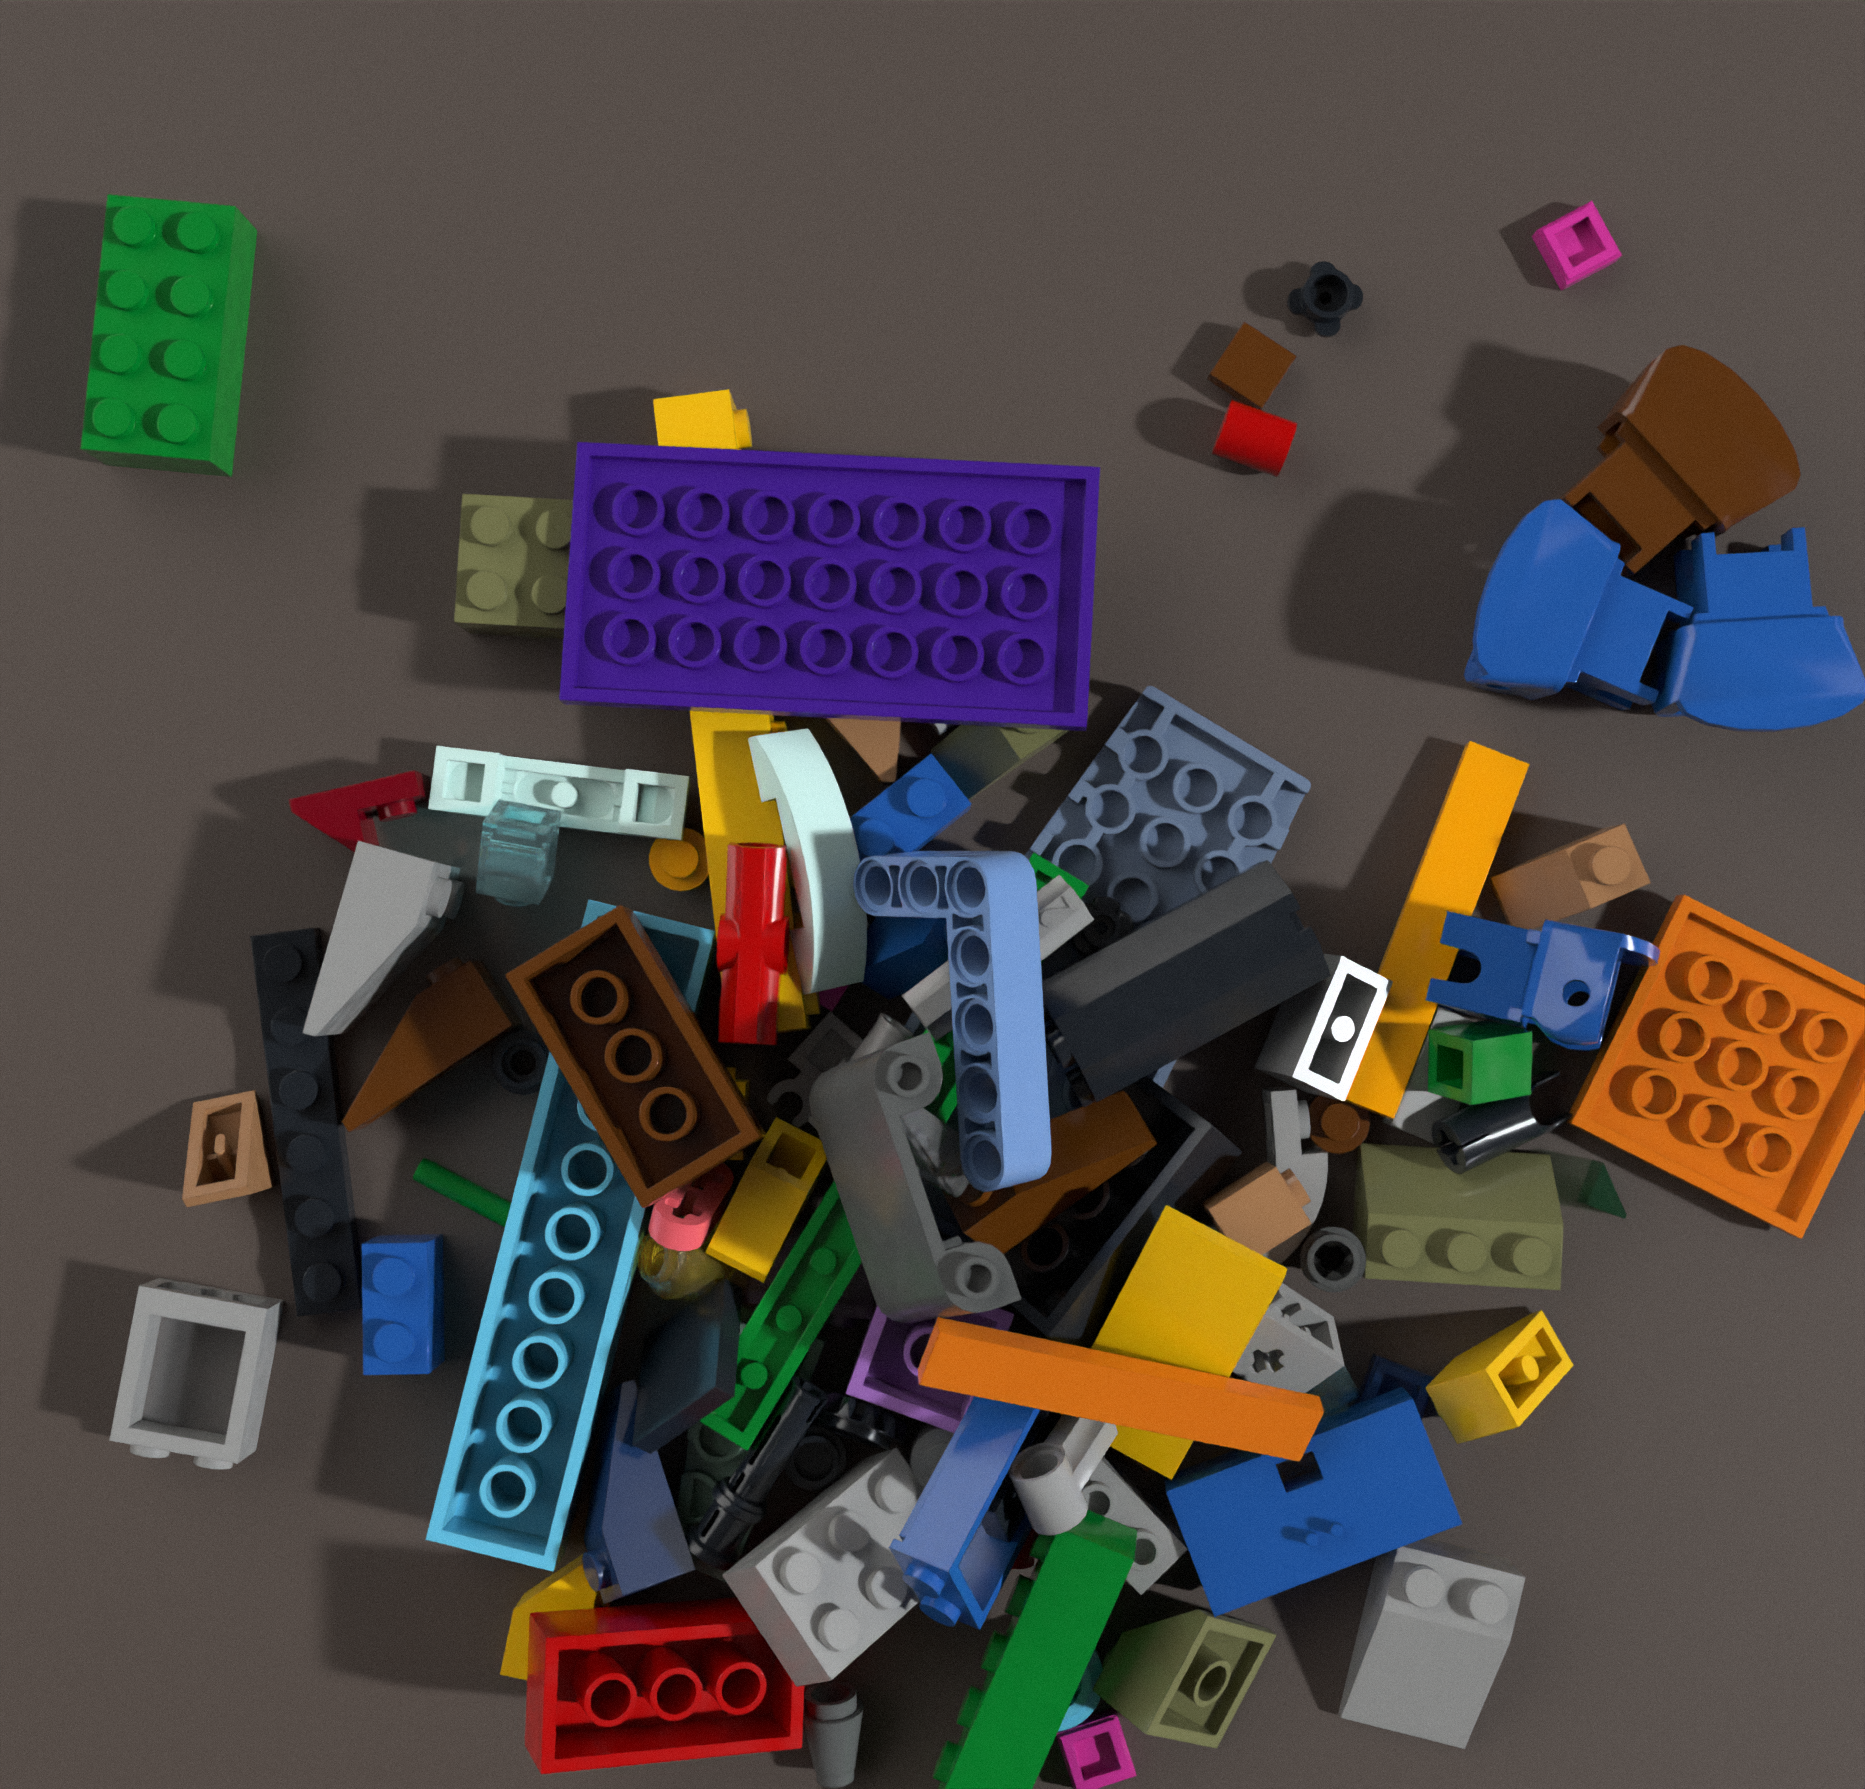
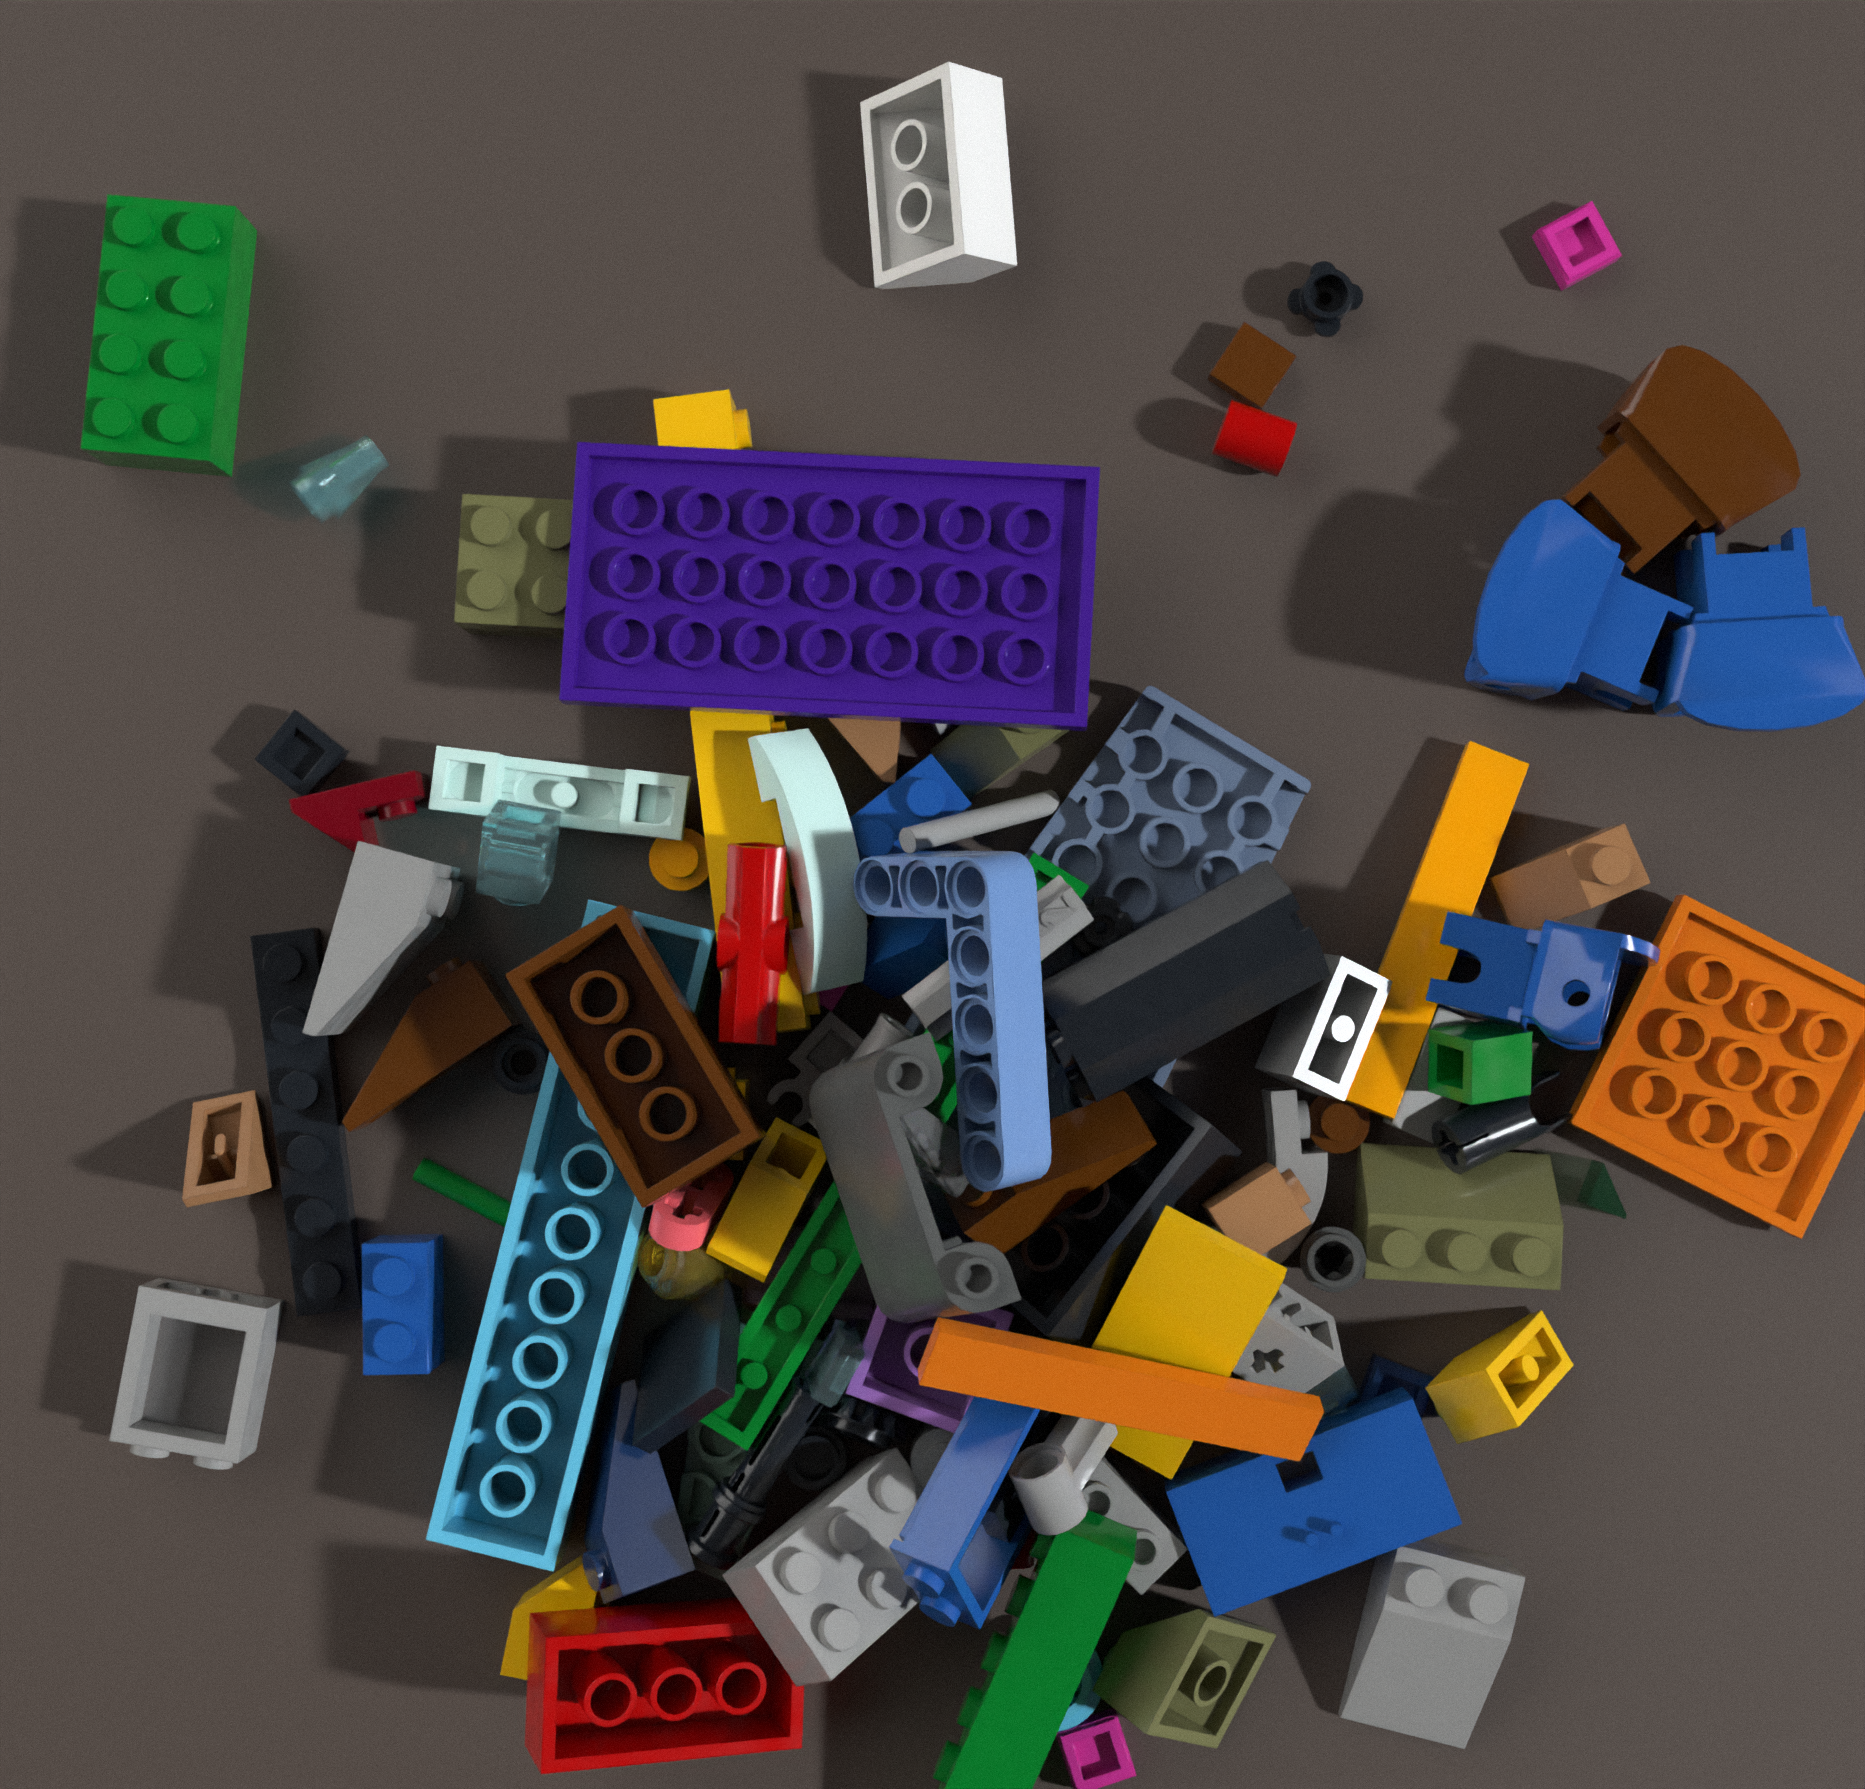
(302, 754): none -> black plate
(338, 479): none -> clear light blue cone
(832, 1731): dark grey cone -> none
(834, 1363): none -> clear light blue tile
(938, 179): none -> white slope
(978, 821): none -> light grey bar

